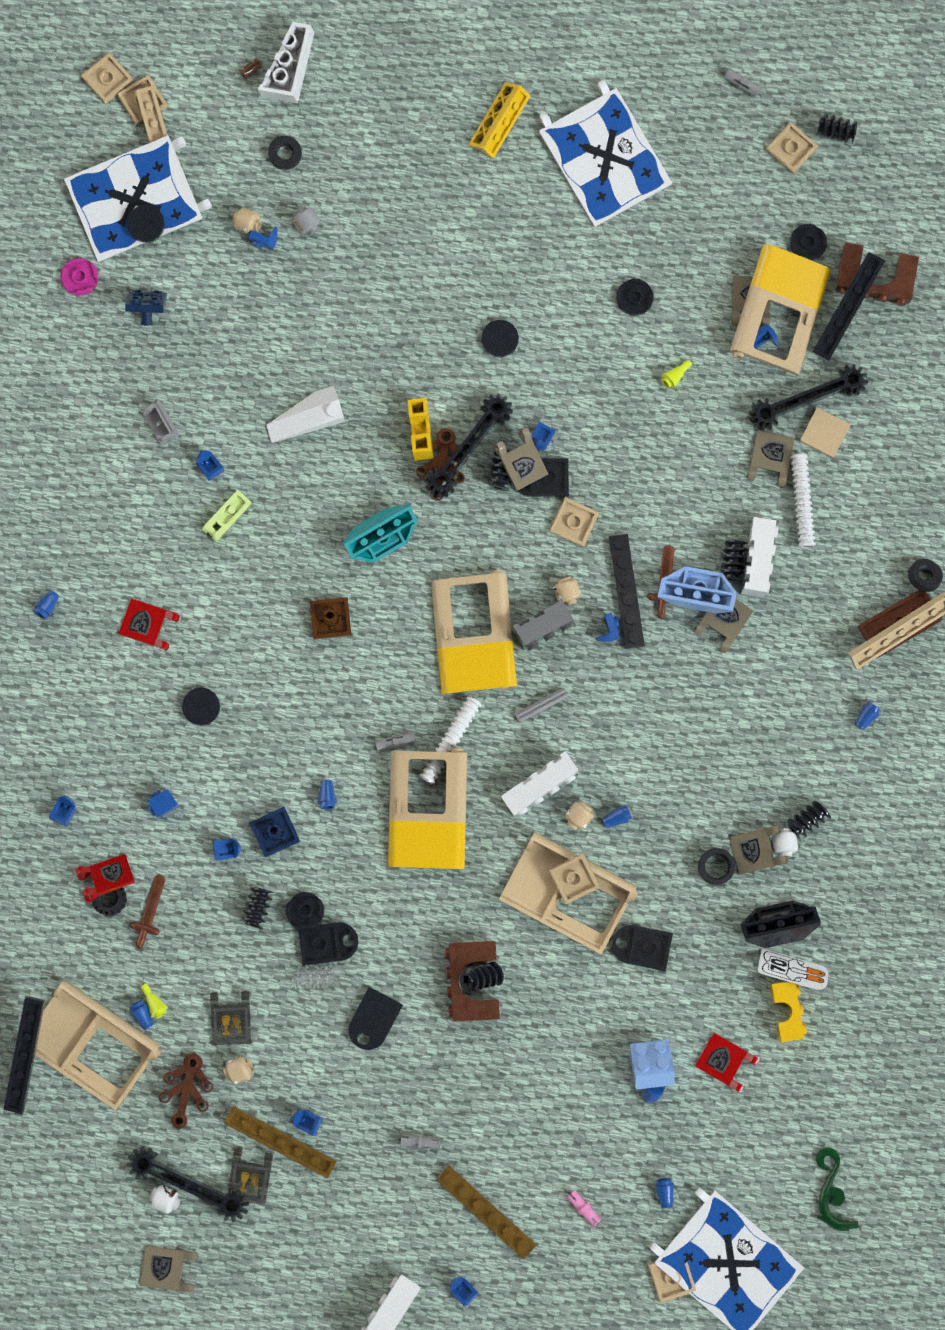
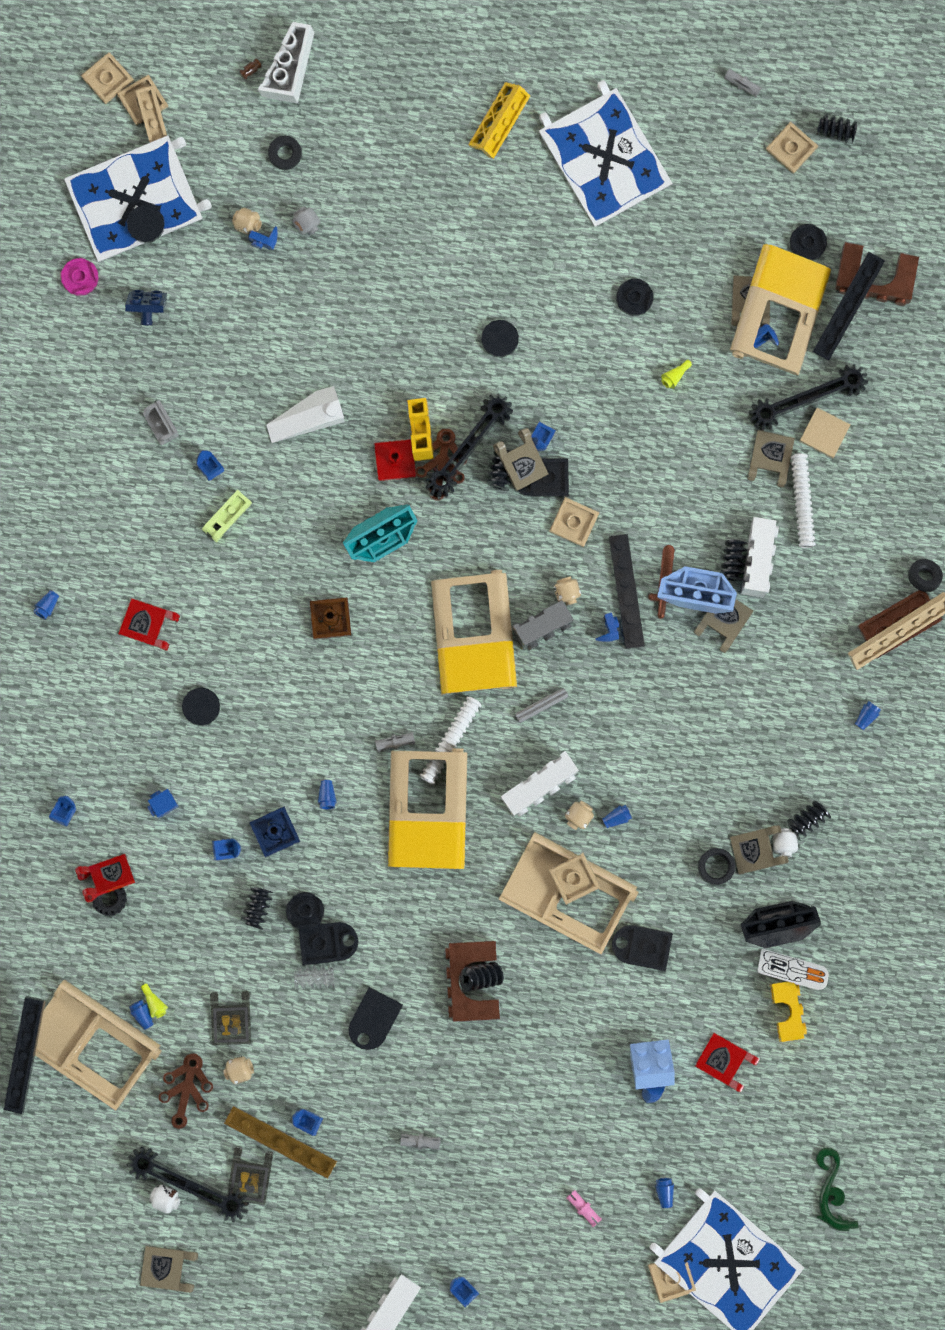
(145, 925): copper sword -> none
(395, 460): none -> red tile
(486, 1212): pearl gold plate -> none

